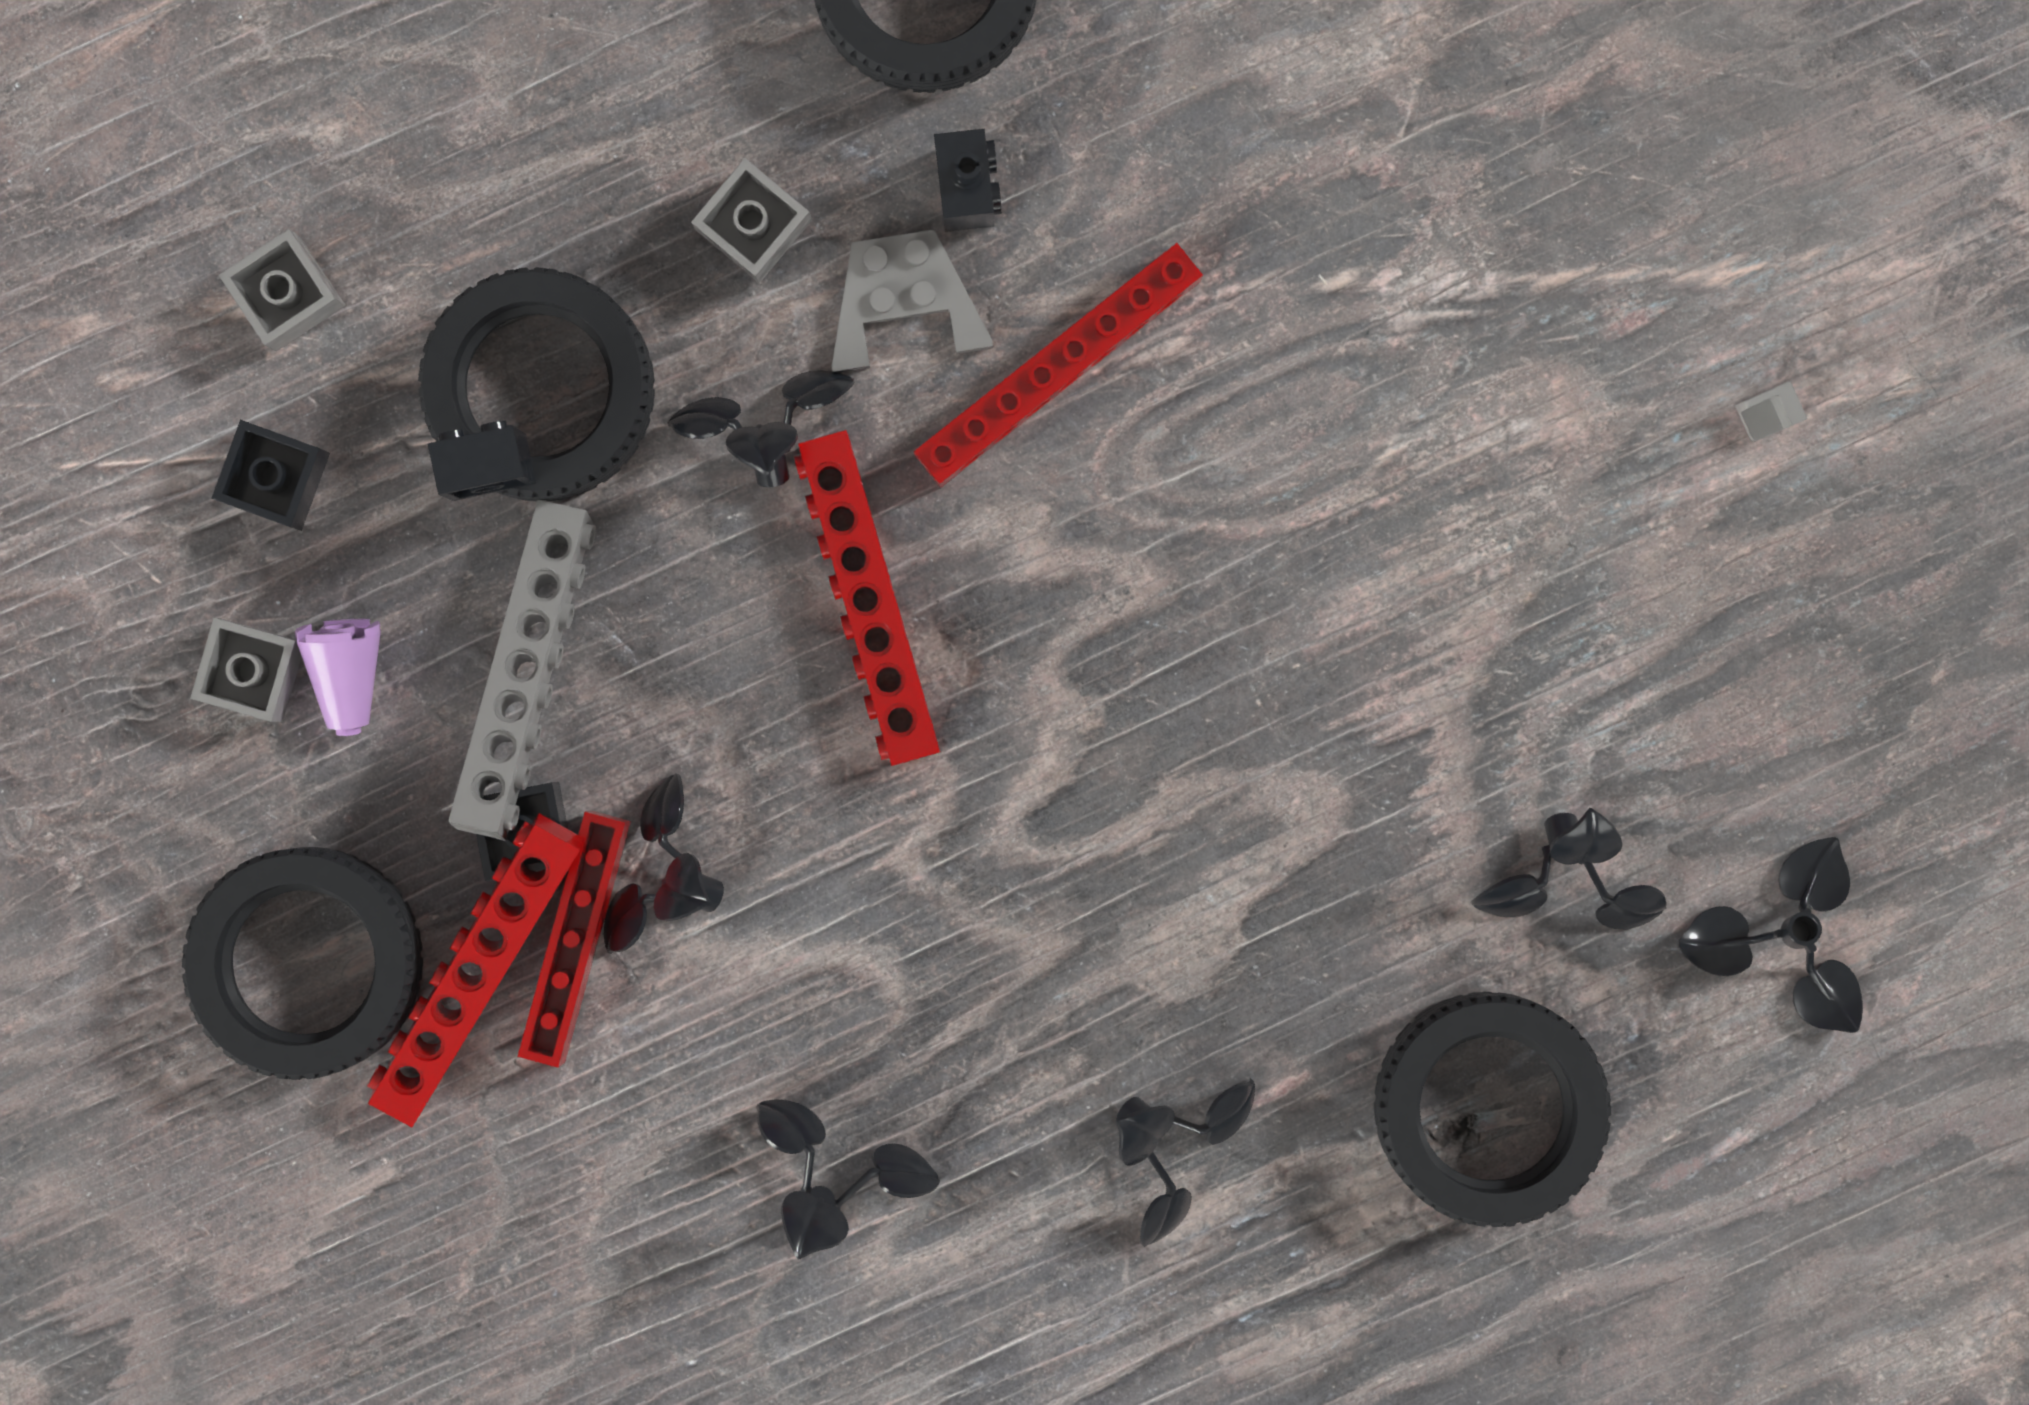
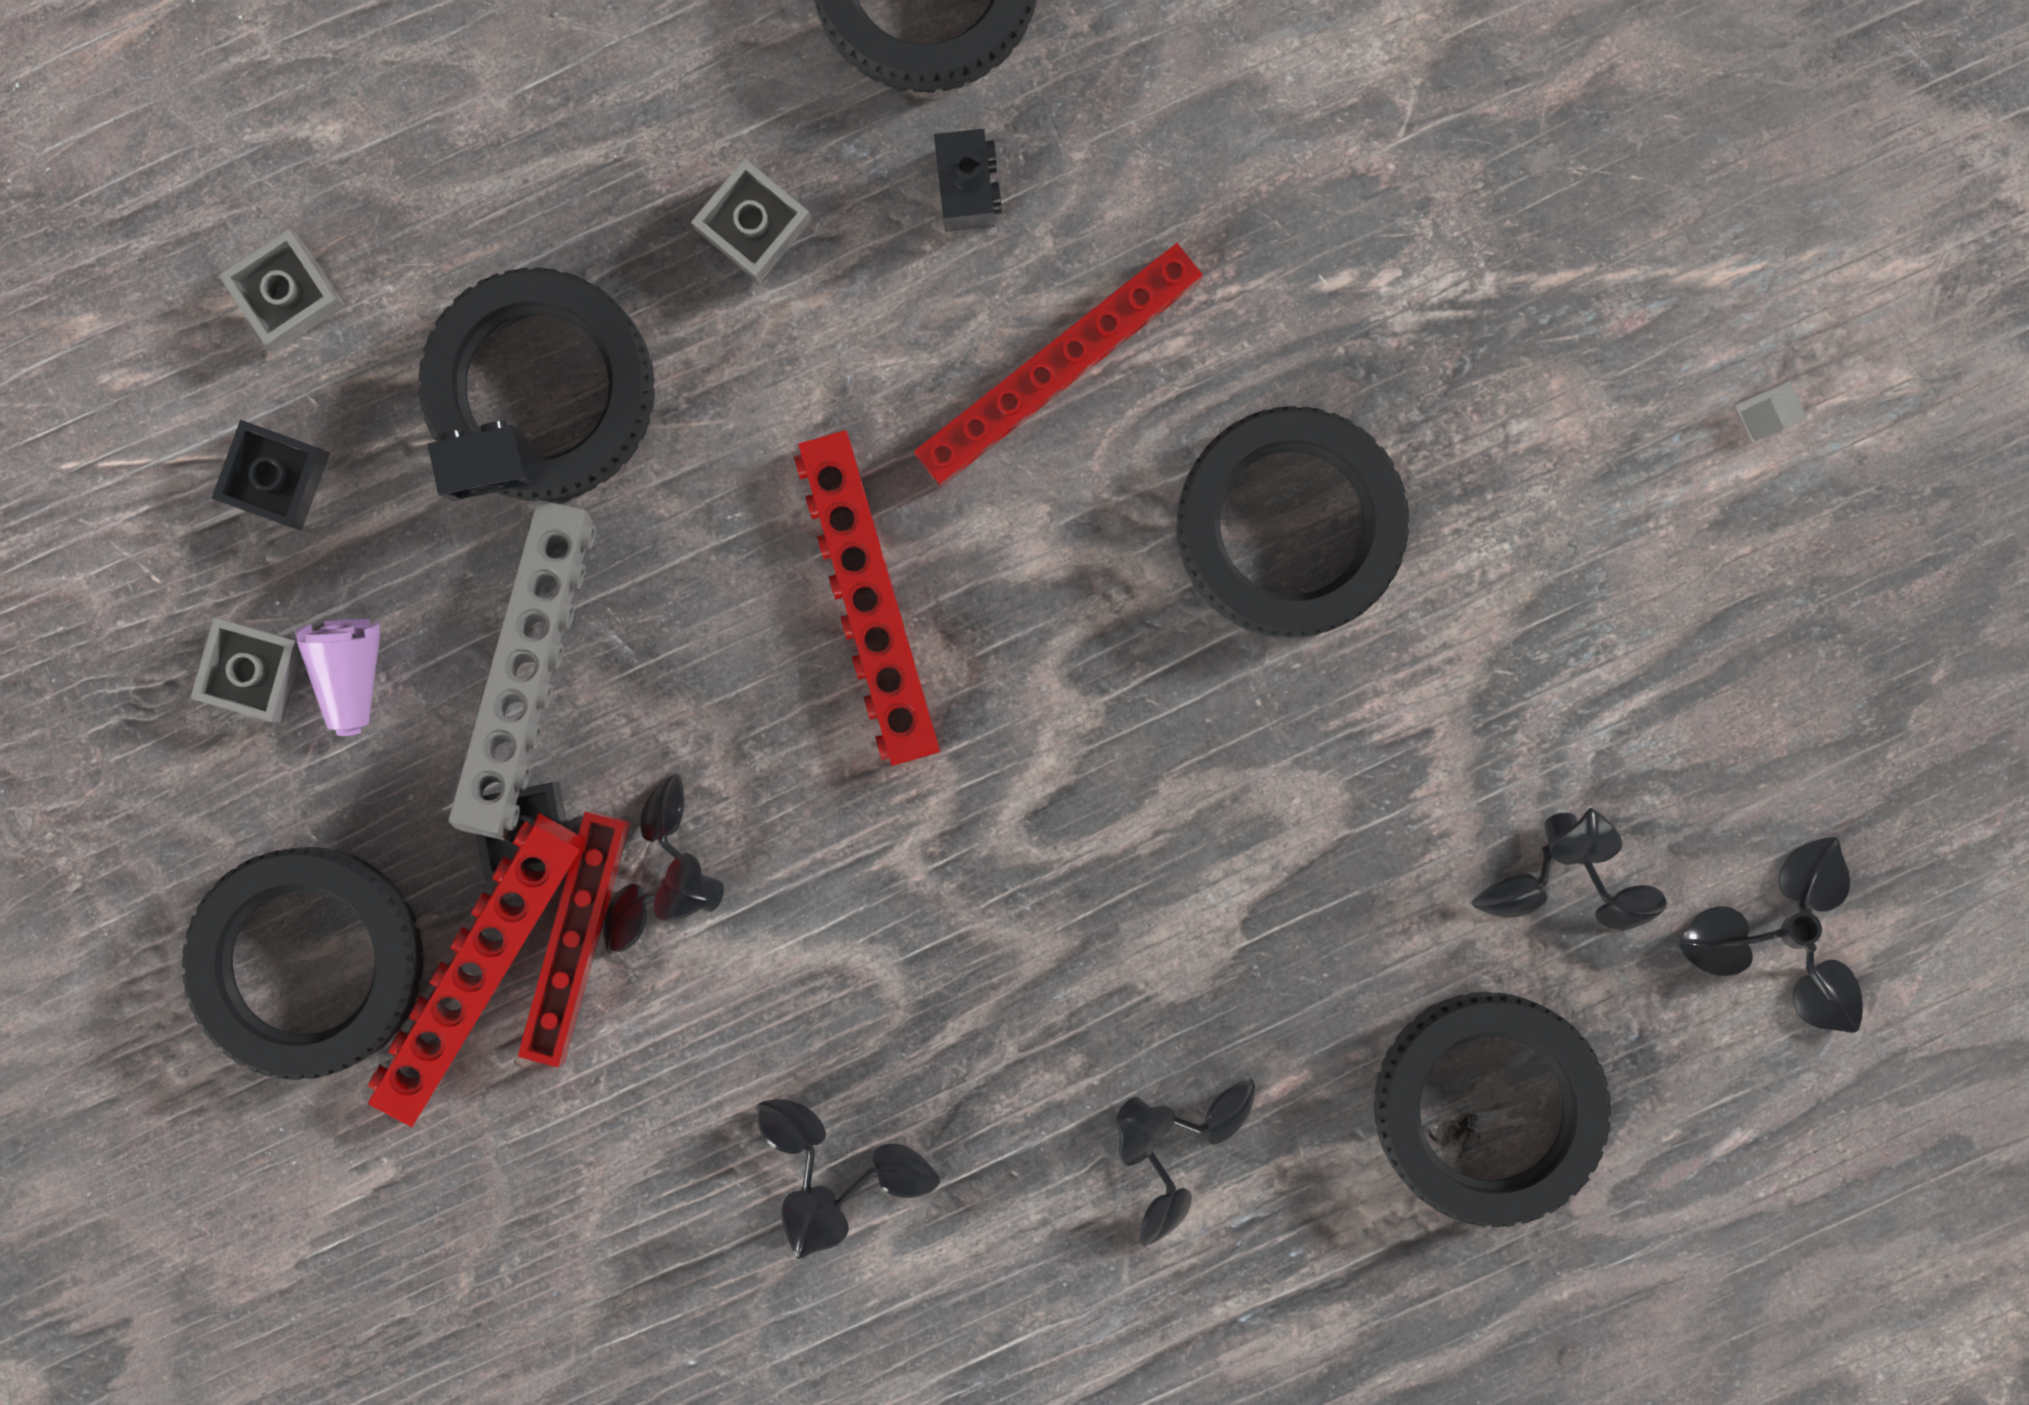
(766, 444): black plant -> none
(897, 281): light grey wing -> none
(1380, 497): none -> black tyre

